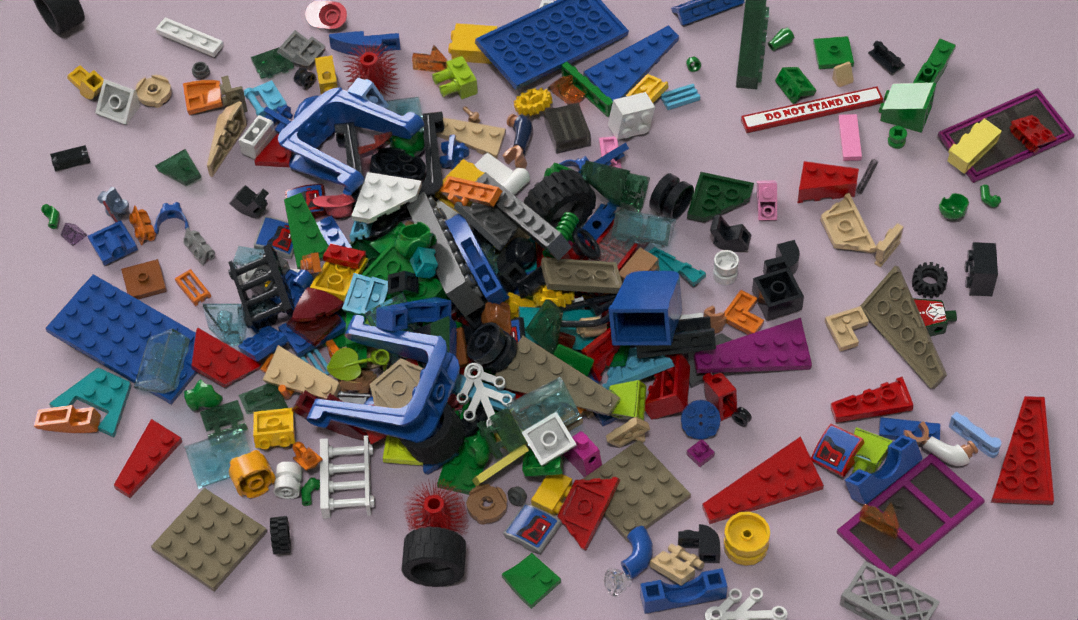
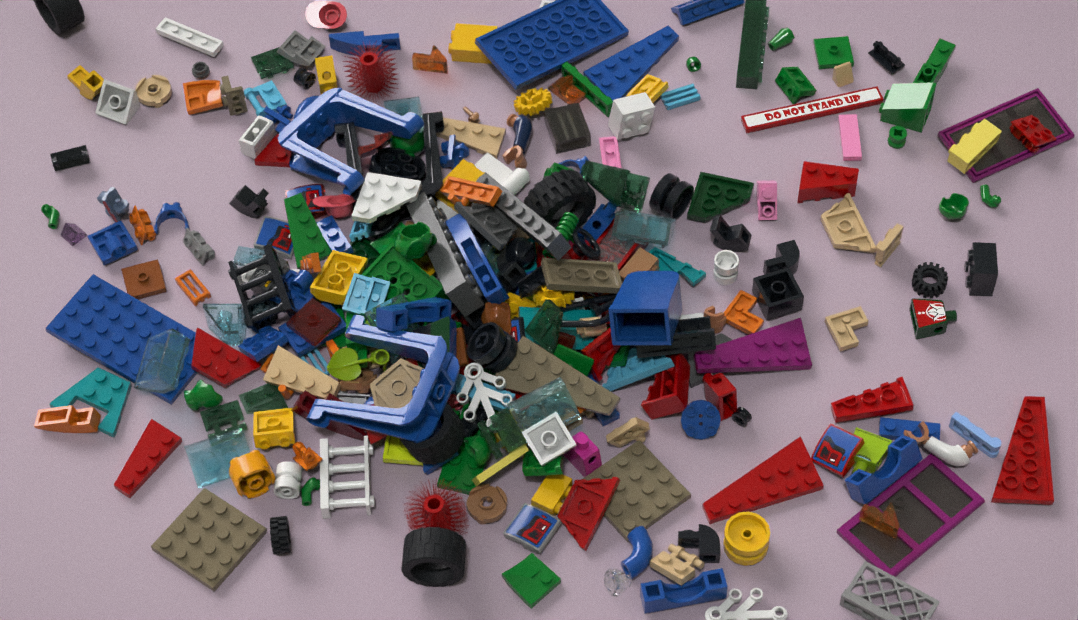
(179, 168): clear green wing -> none
(227, 132): tan wedge -> none
(315, 304): dark red brick -> none
(344, 256): red plate -> none
(368, 91): light blue brick -> none
(402, 282): black brick -> none
(424, 262): teal brick -> none
(461, 79): lime brick -> none
(517, 495): dark grey plate -> none
(616, 154): blue plate -> none
(632, 400): lime torso -> none
(700, 453): magenta tile -> none
(868, 177): black piece -> none
(899, 321): dark tan wing -> none

